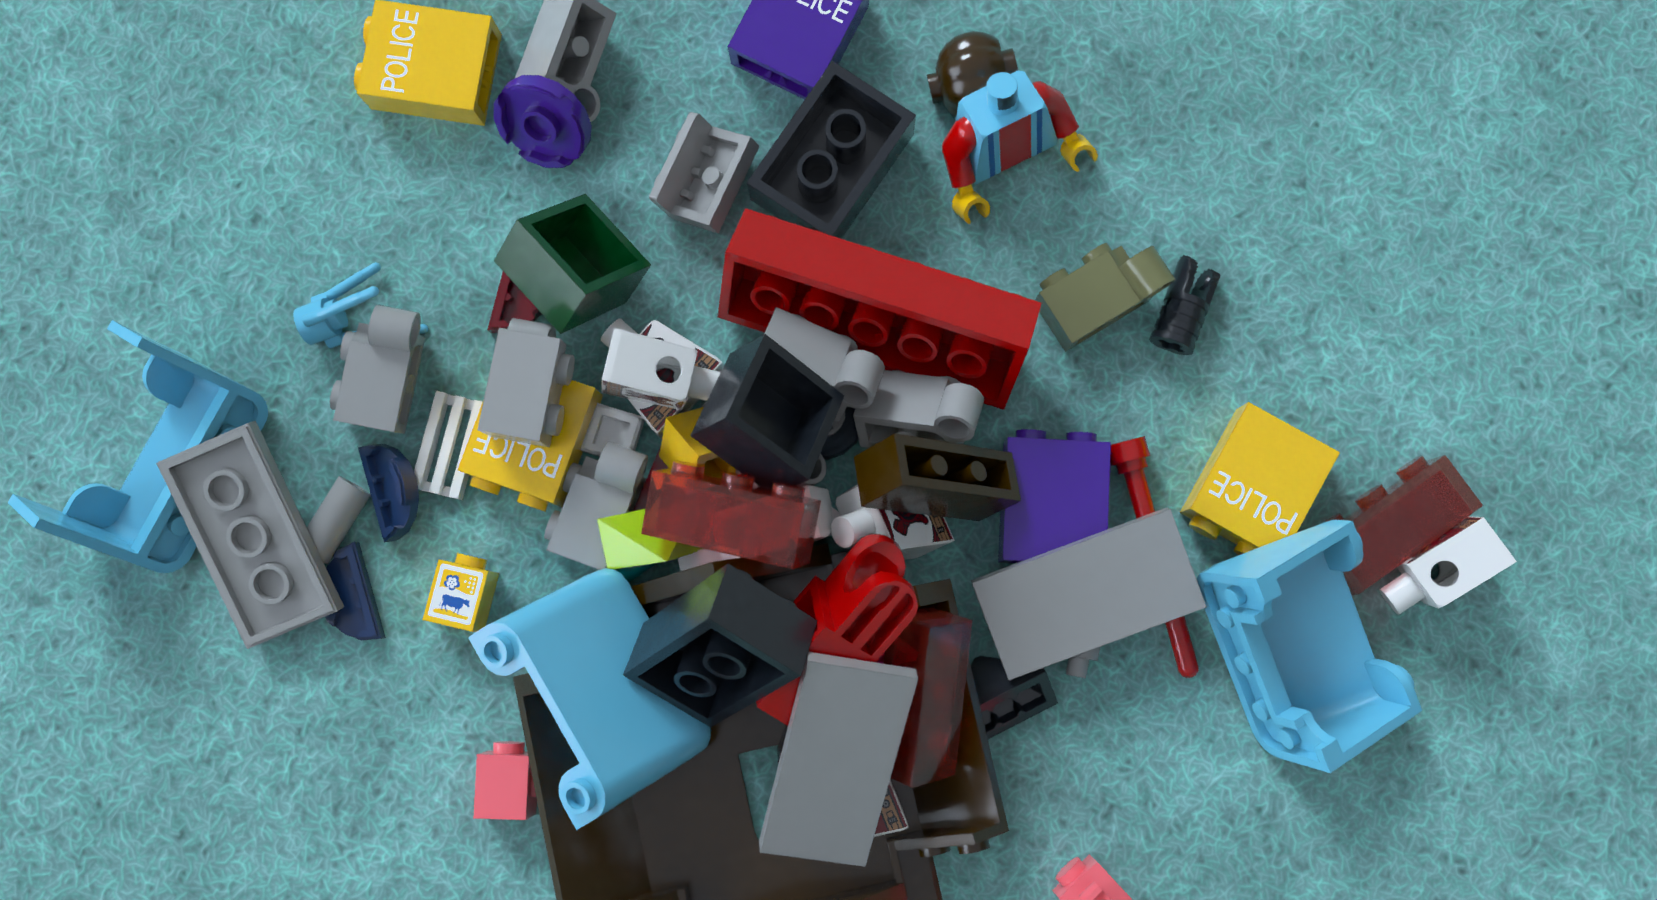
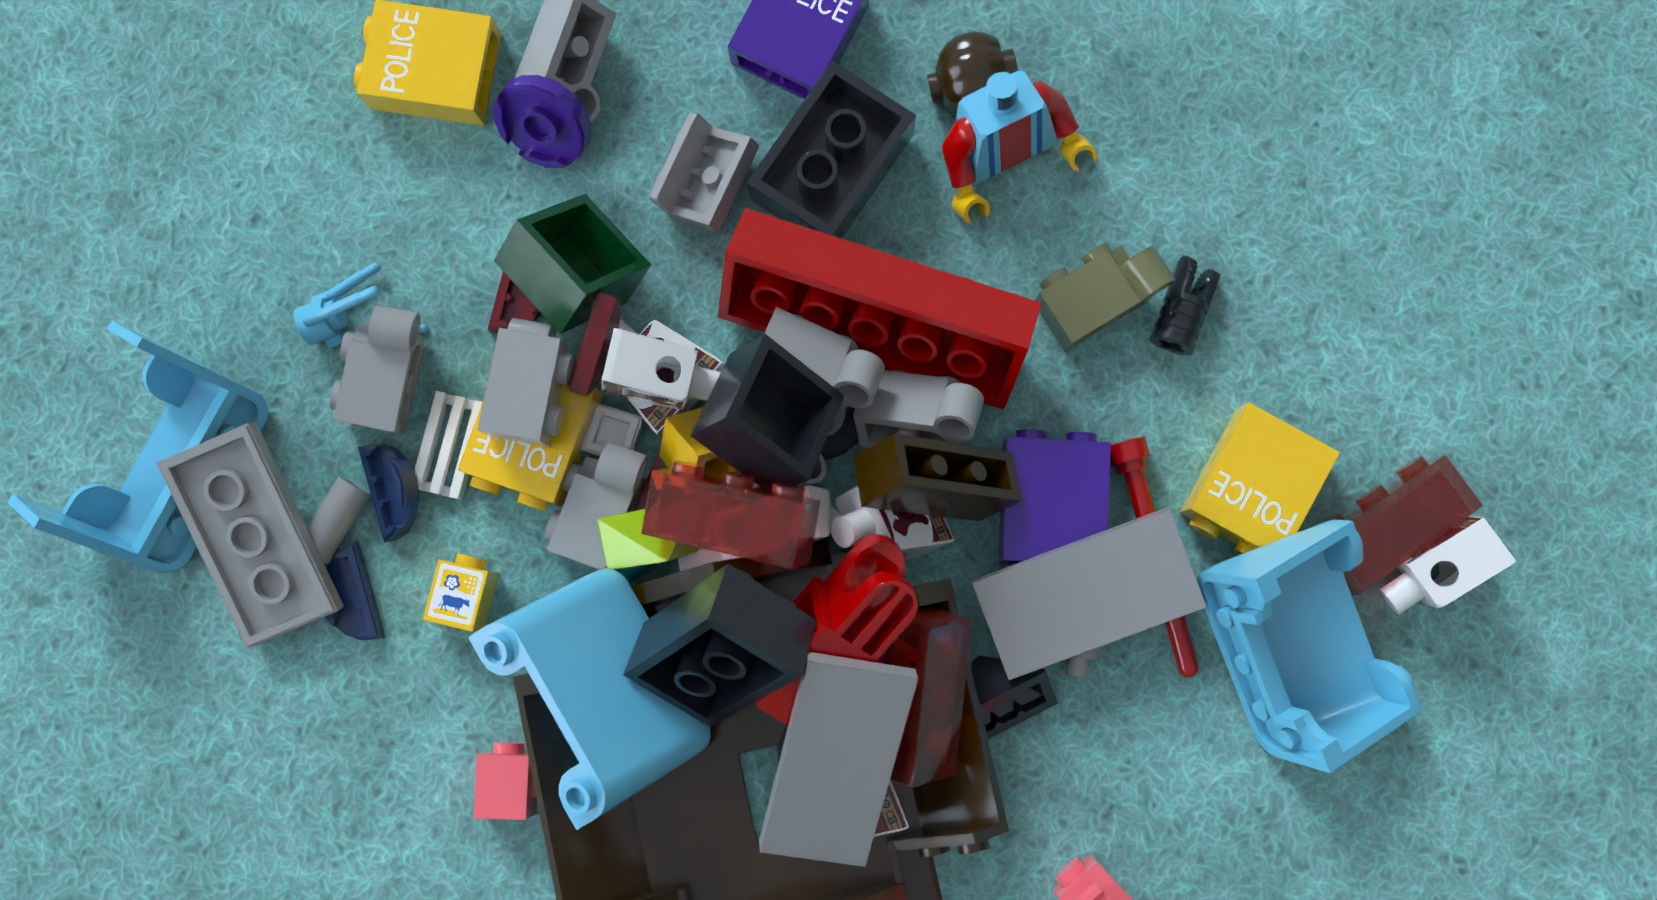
(595, 344): none -> dark red tile

